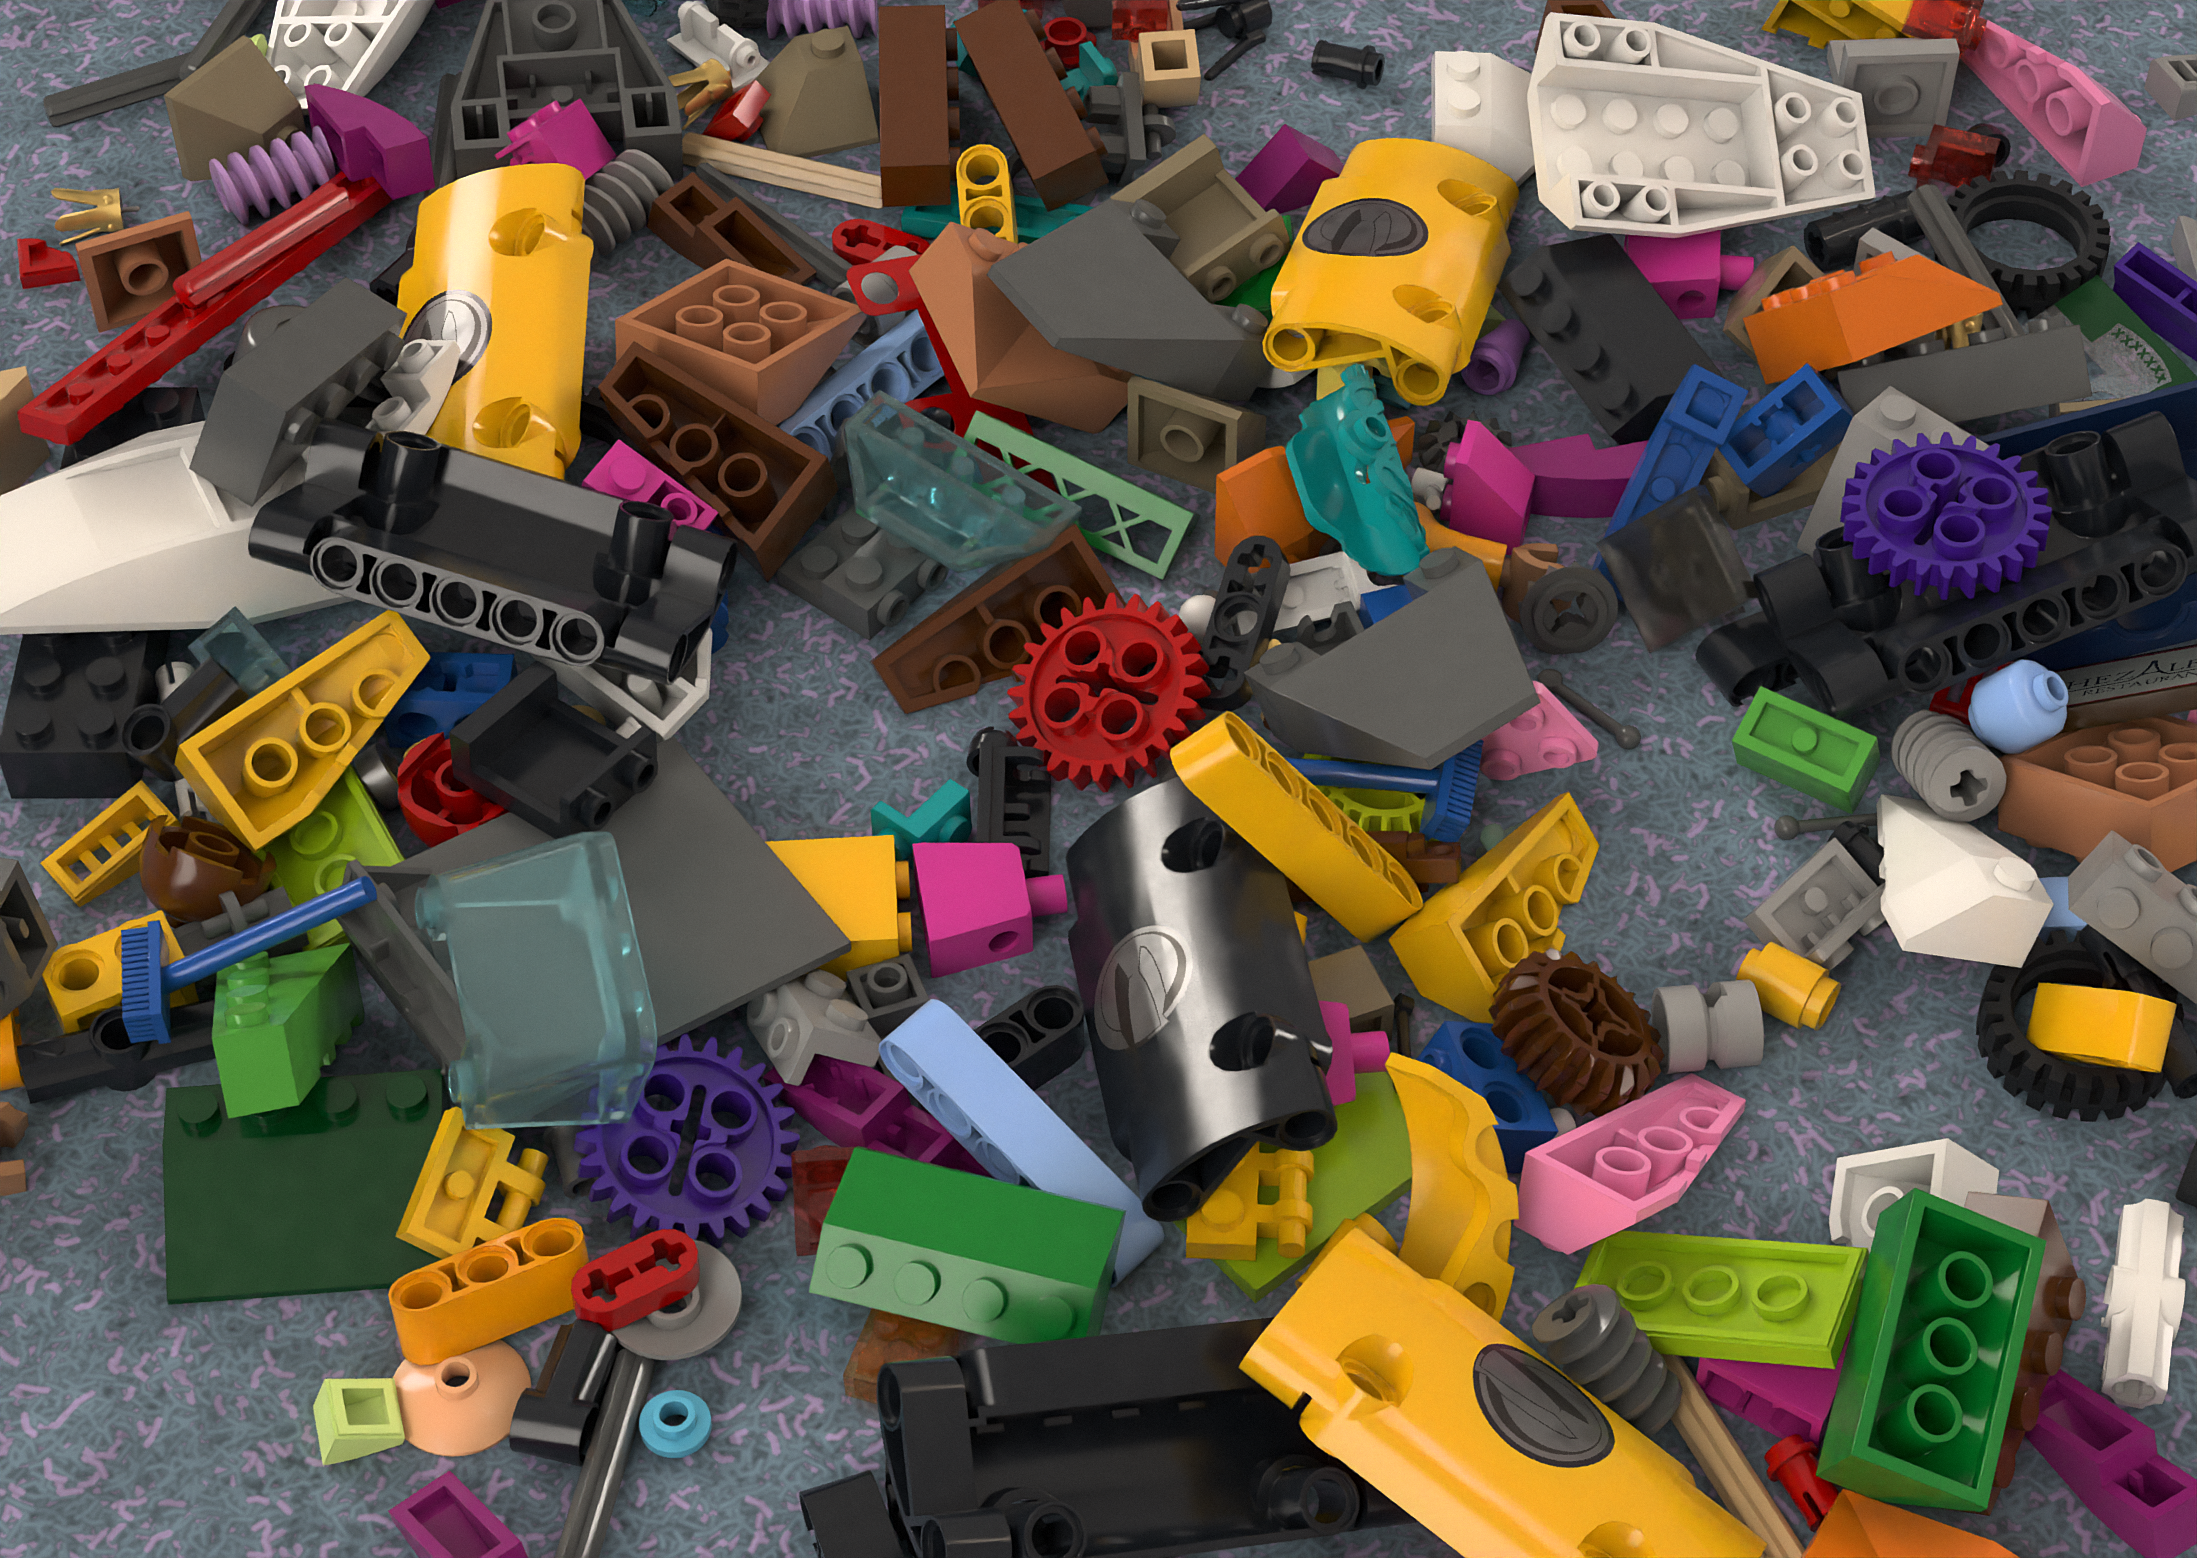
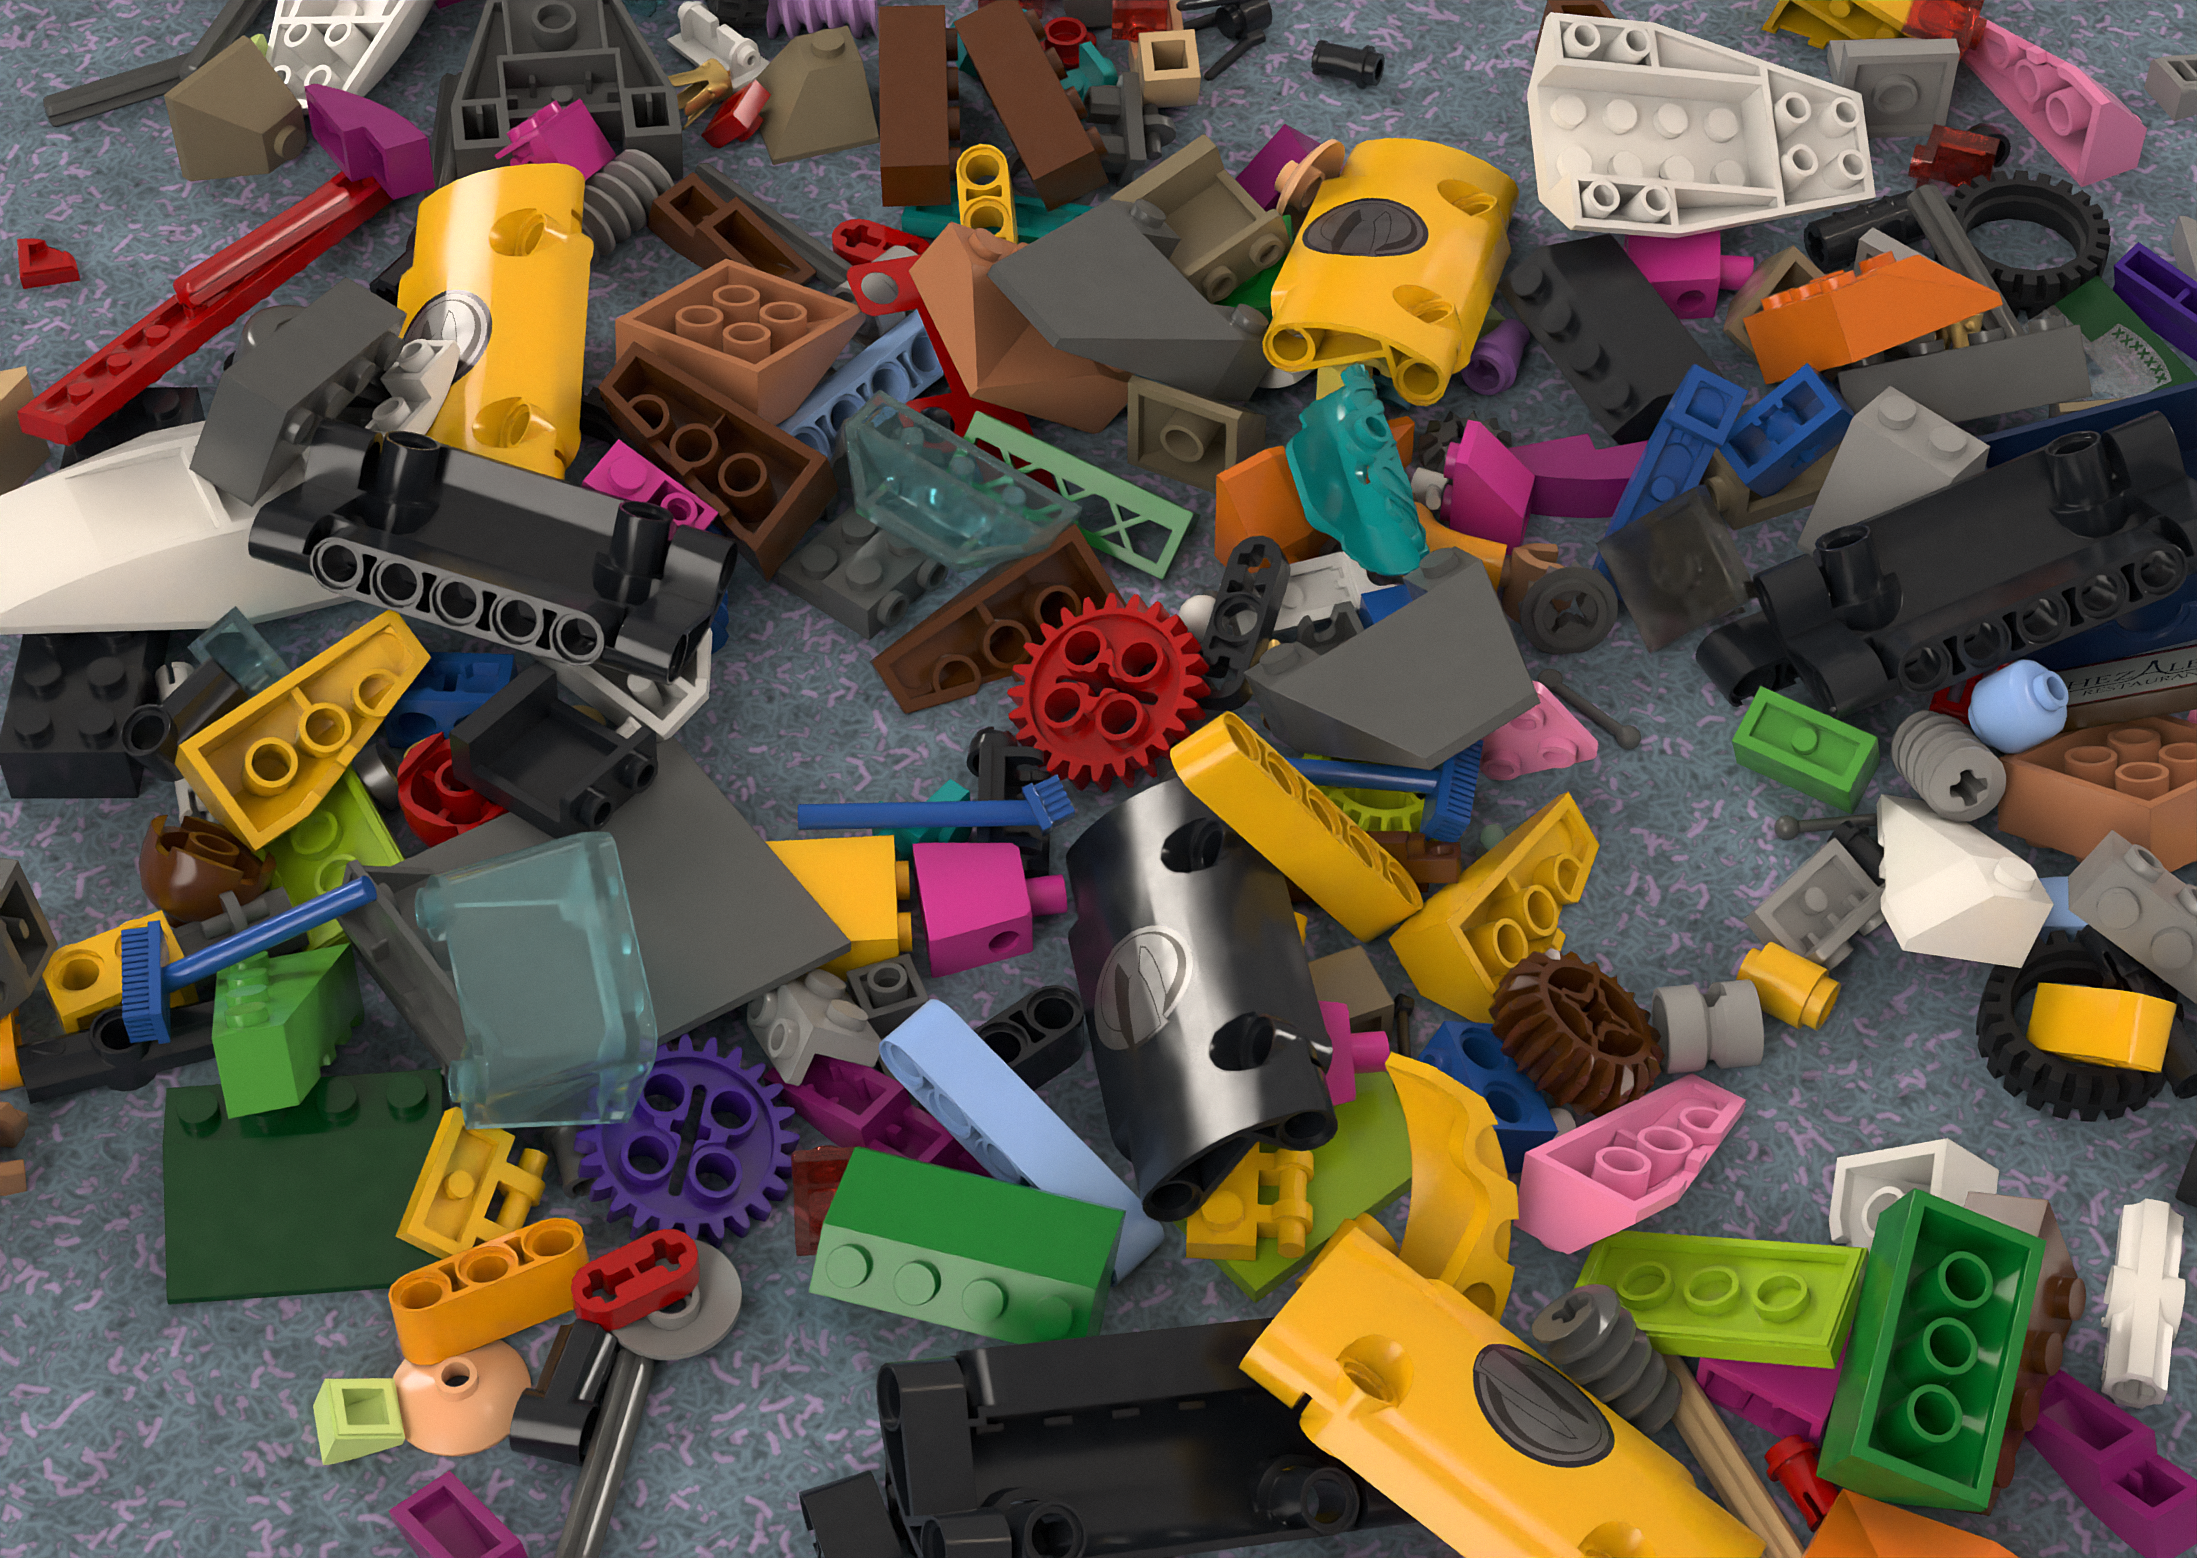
(106, 217): pearl gold piece -> none
(119, 818): yellow slope -> none
(136, 267): nougat slope -> none
(272, 176): lavender piece -> none
(675, 1440): medium azure plate -> none
(784, 170): tan axle -> none
(893, 1339): clear orange piece -> none
(1042, 806): none -> blue piece
(1302, 181): none -> light nougat dish
(1483, 110): white wedge -> none
(1984, 536): dark purple gear -> none

